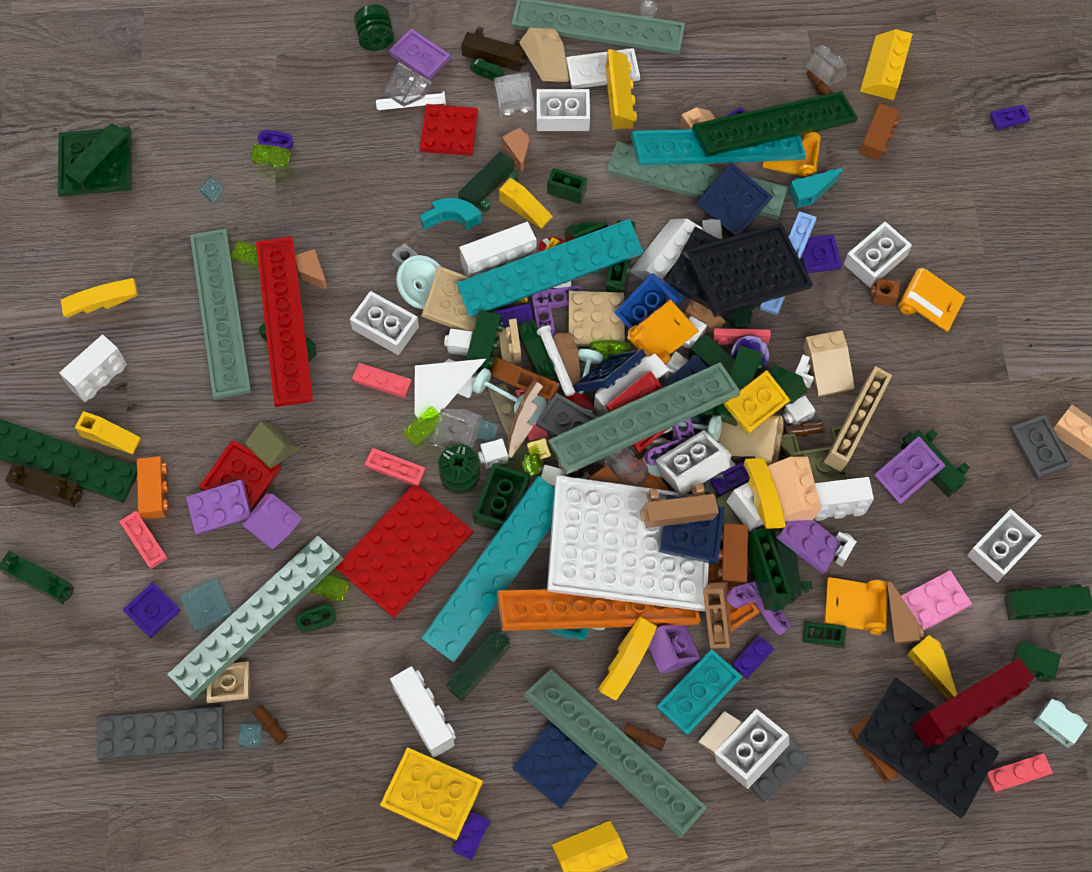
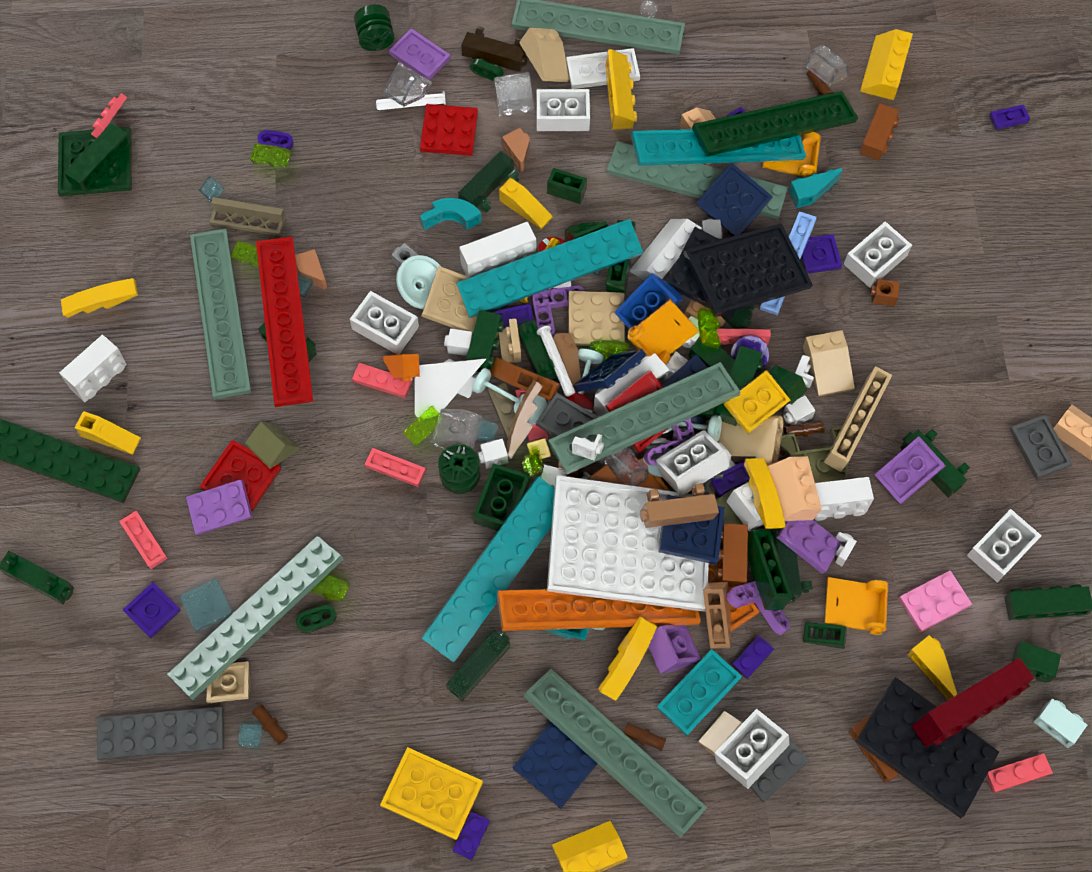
(44, 485): dark brown brick -> none
(108, 114): none -> coral plate
(152, 487): orange brick -> none
(249, 211): none -> dark tan fence
(271, 521): medium lavender slope -> none
(304, 285): none -> clear light blue plate
(403, 366): none -> orange slope
(404, 550): red plate -> none
(422, 711): white brick -> none
(586, 448): none -> white bracket
(707, 328): none -> clear neon green slope
(904, 622): medium nougat slope -> none
(931, 299): light orange door -> none

